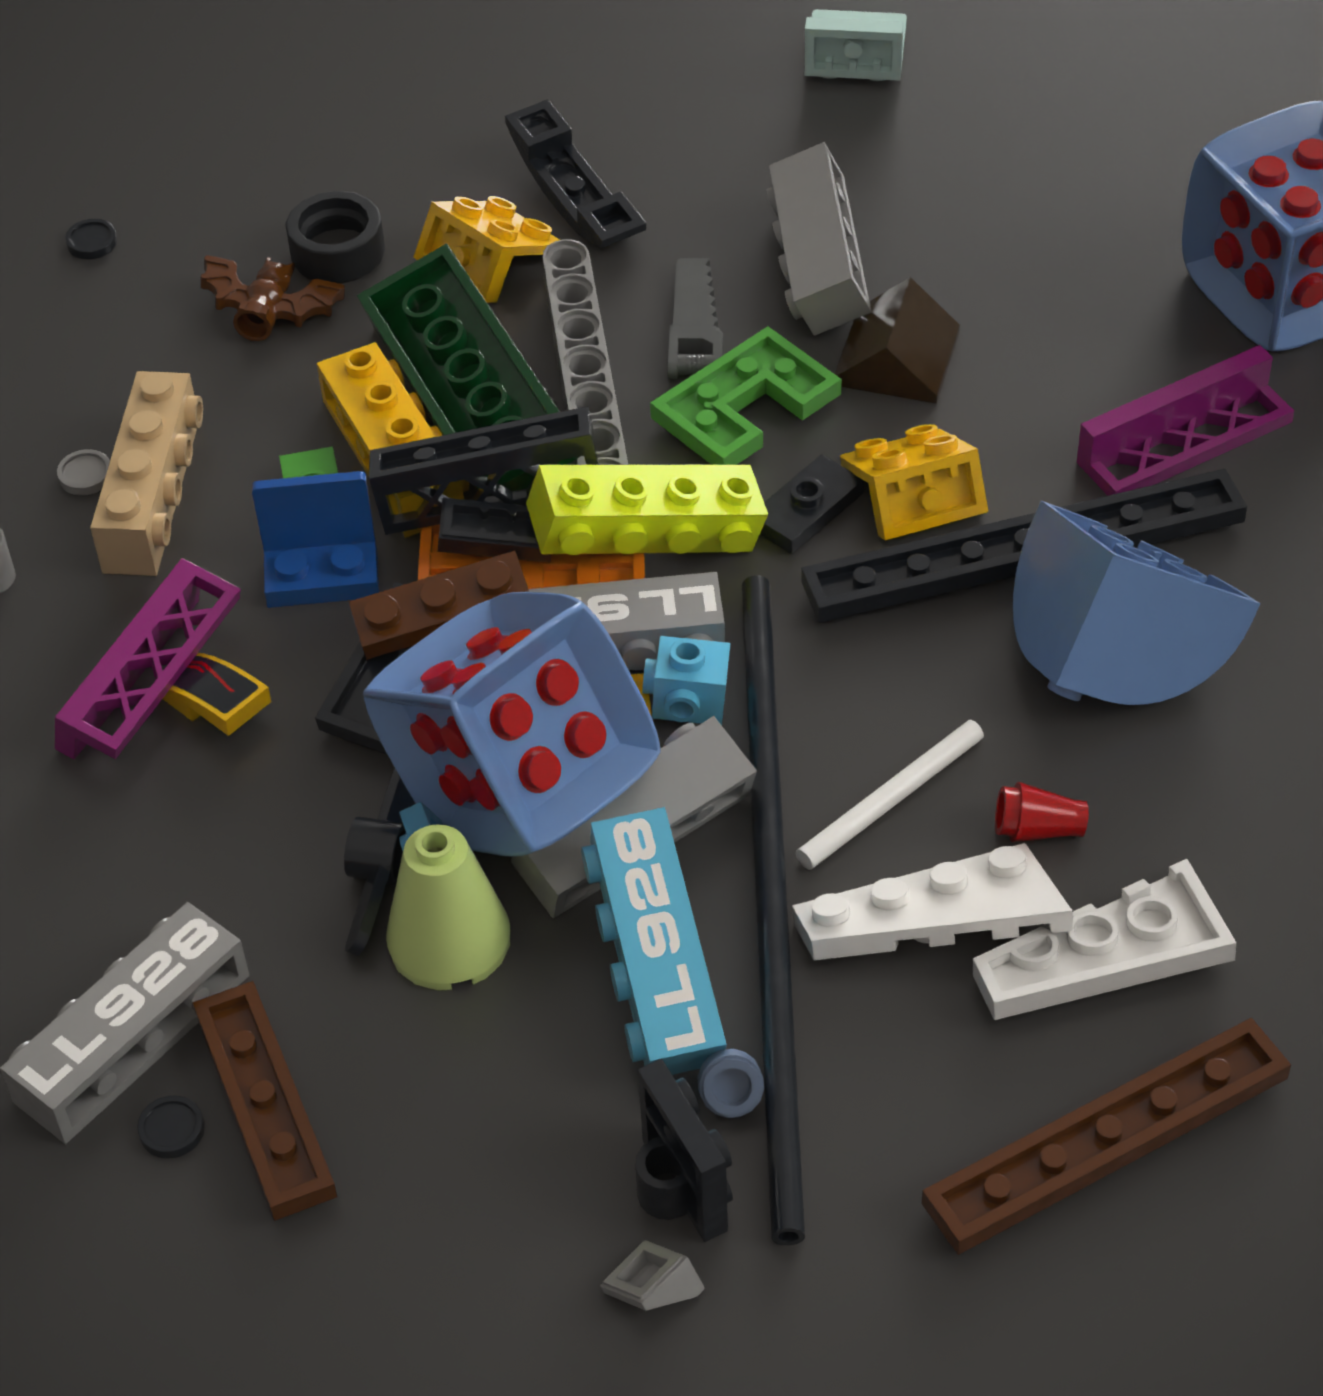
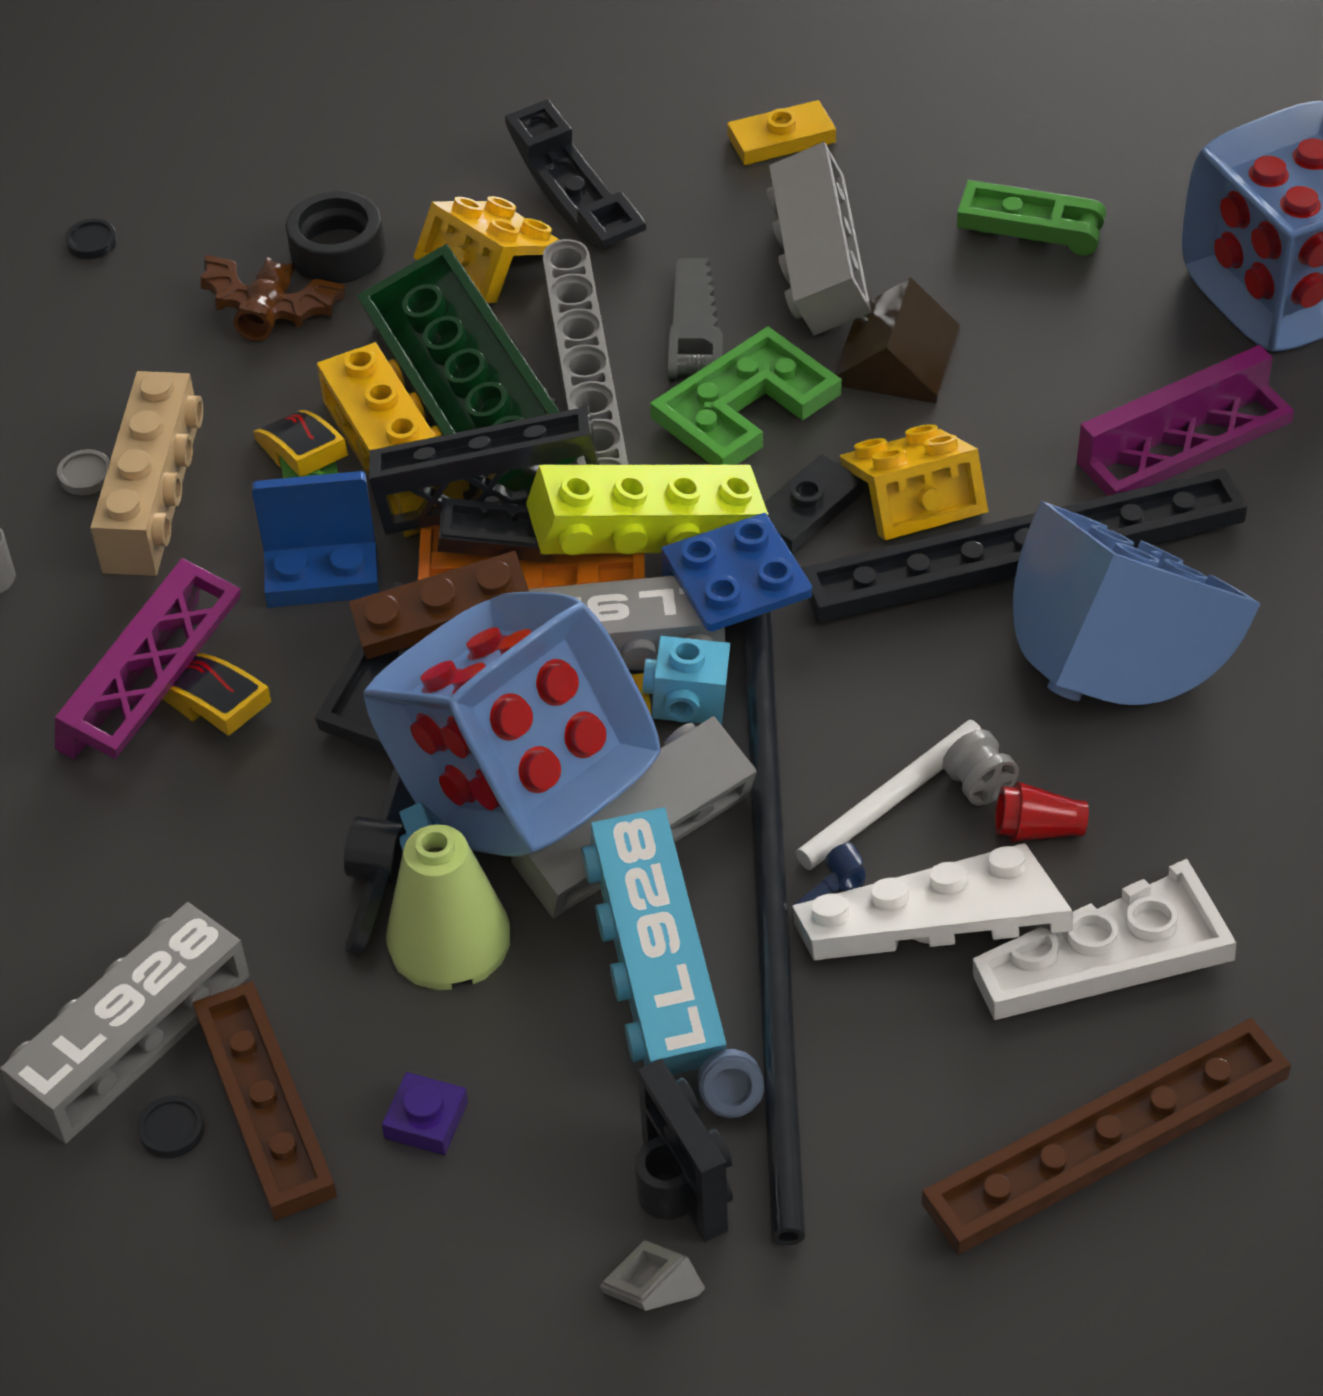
(302, 441): none -> slope
(425, 1113): none -> dark purple plate
(736, 572): none -> blue bracket
(781, 132): none -> yellow plate
(845, 869): none -> dark blue hand
(854, 44): light aqua bracket -> none
(980, 766): none -> light grey wheel
(1032, 215): none -> bright green plate

